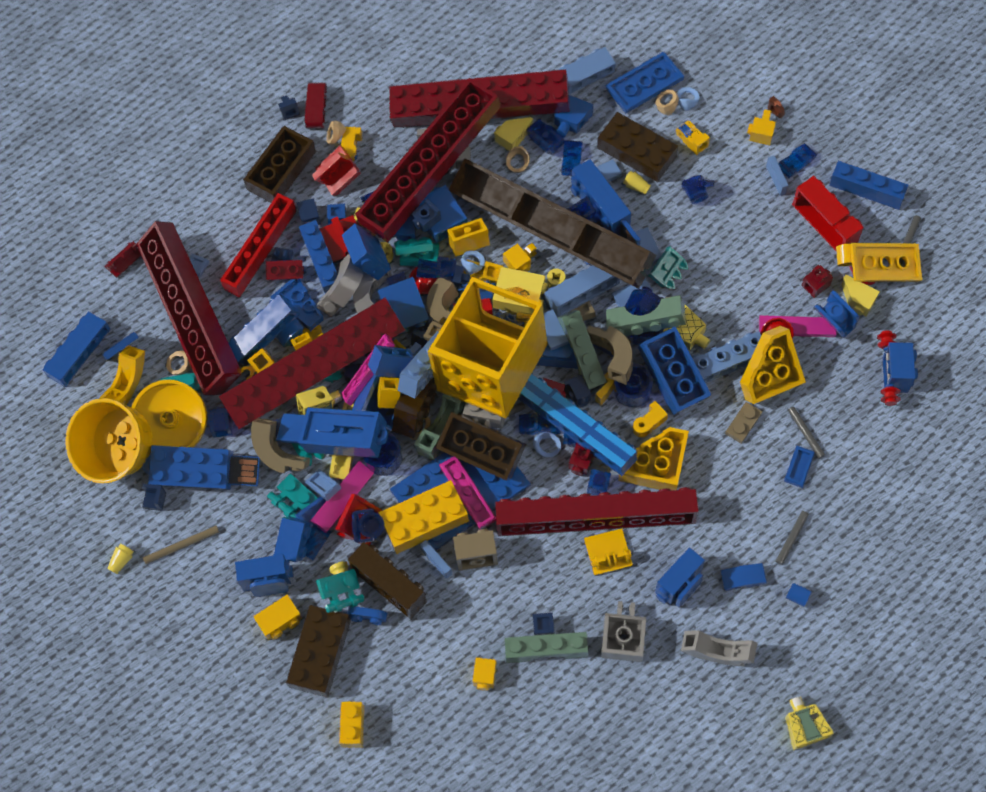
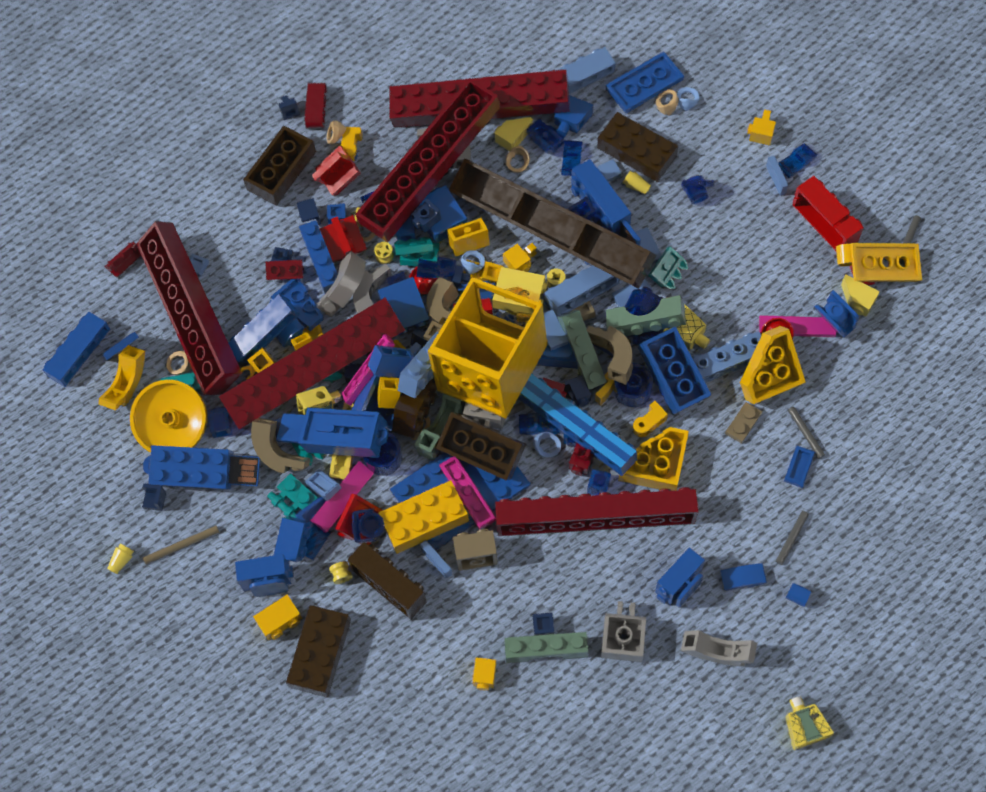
(94, 440): yellow piece -> none
(258, 245): red brick -> none
(338, 584): teal plate -> none
(351, 725): yellow brick -> none
(366, 252): blue brick -> none
(375, 616): blue plate -> none
(608, 551): yellow hinge -> none
(693, 137): yellow leg -> none
(776, 107): copper tile -> none
(817, 281): dark red brick -> none
(868, 185): blue brick -> none
(898, 367): blue brick -> none

